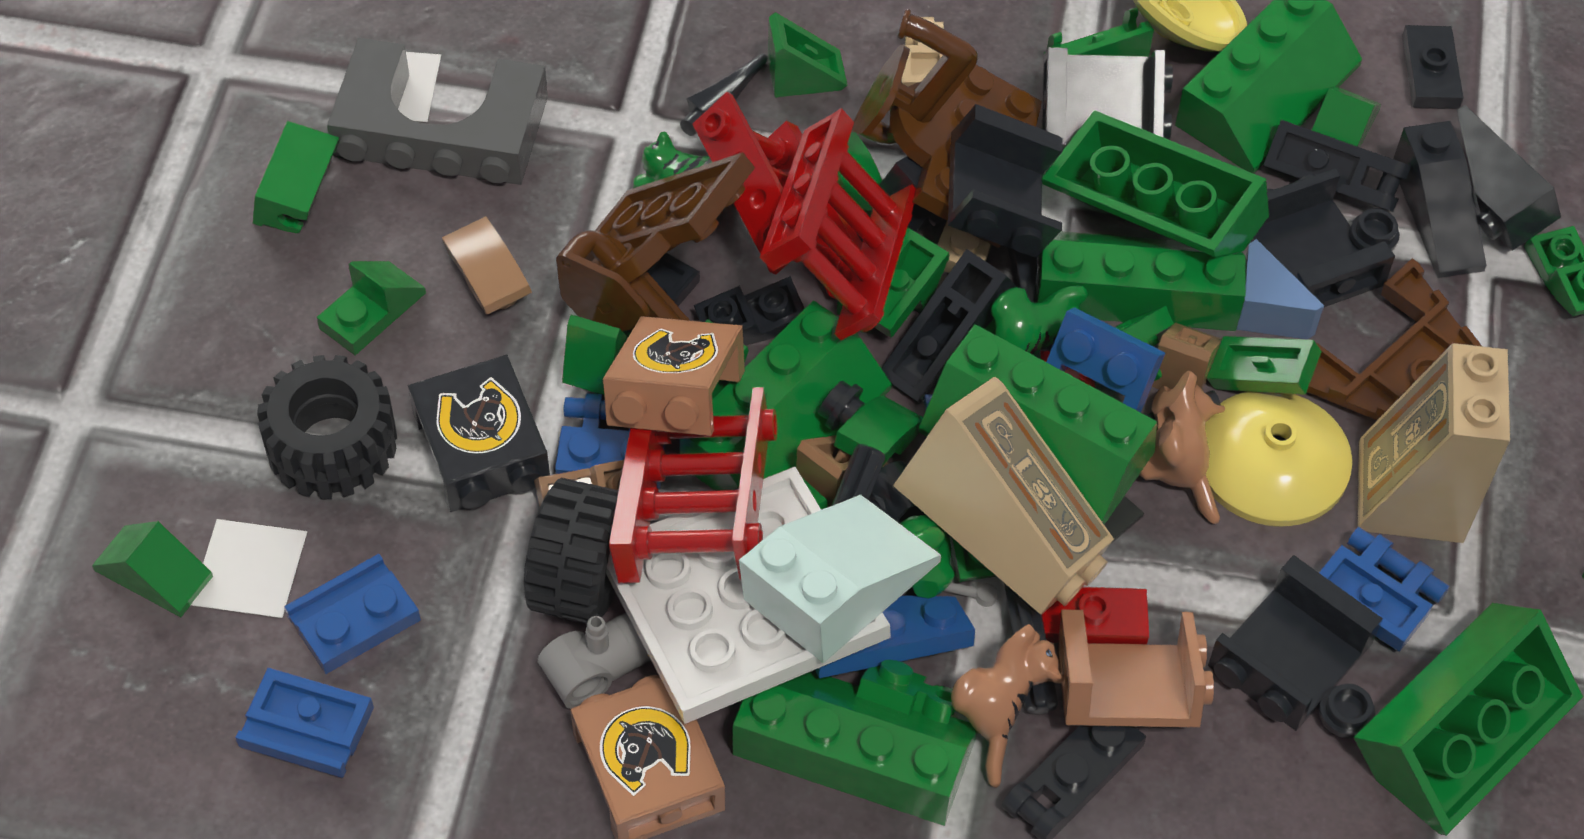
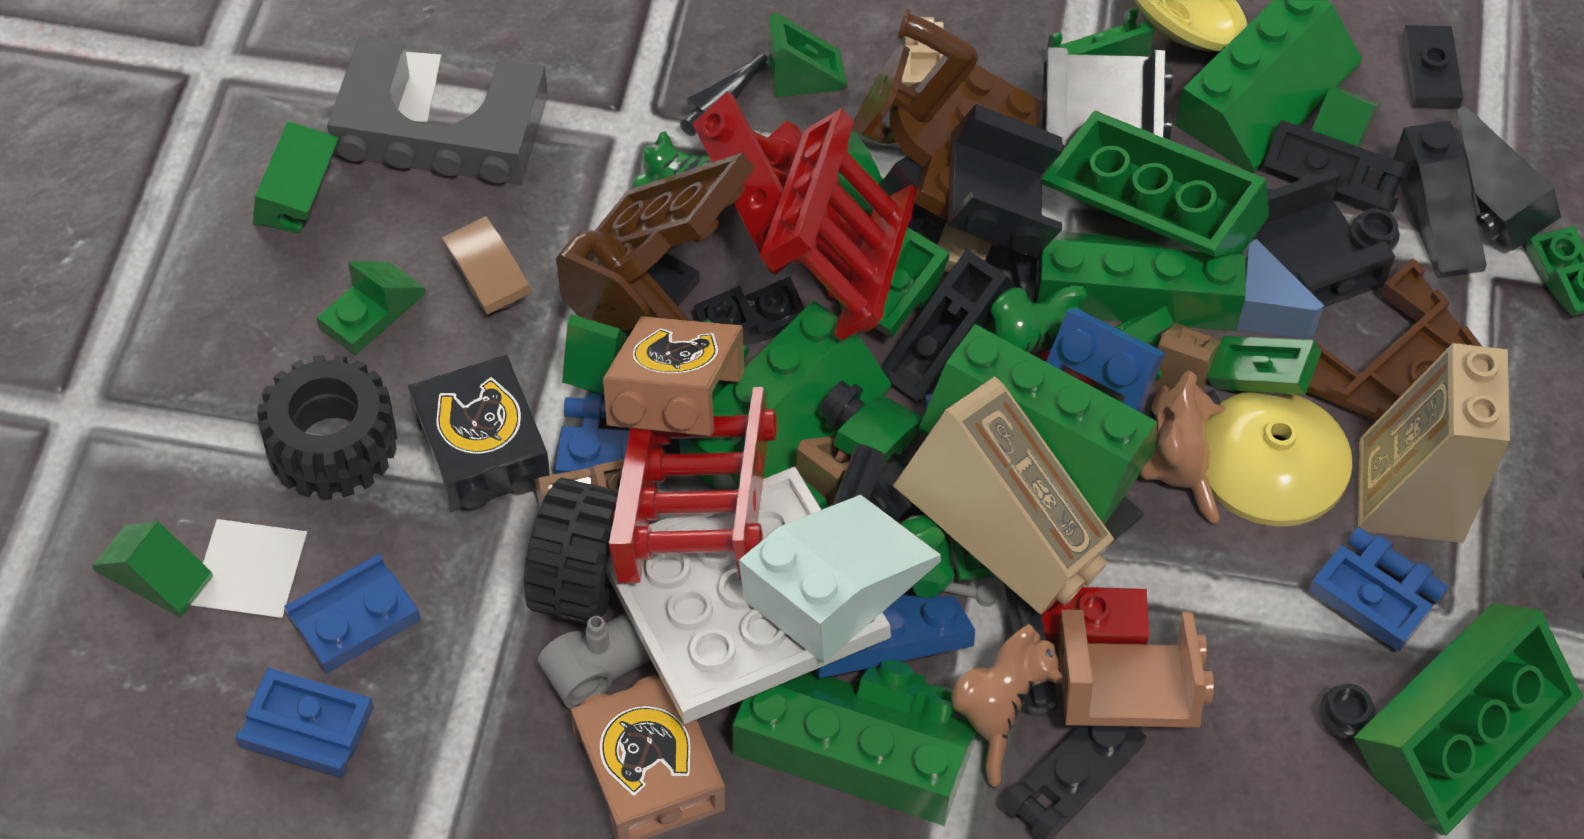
(1295, 644): black panel -> none

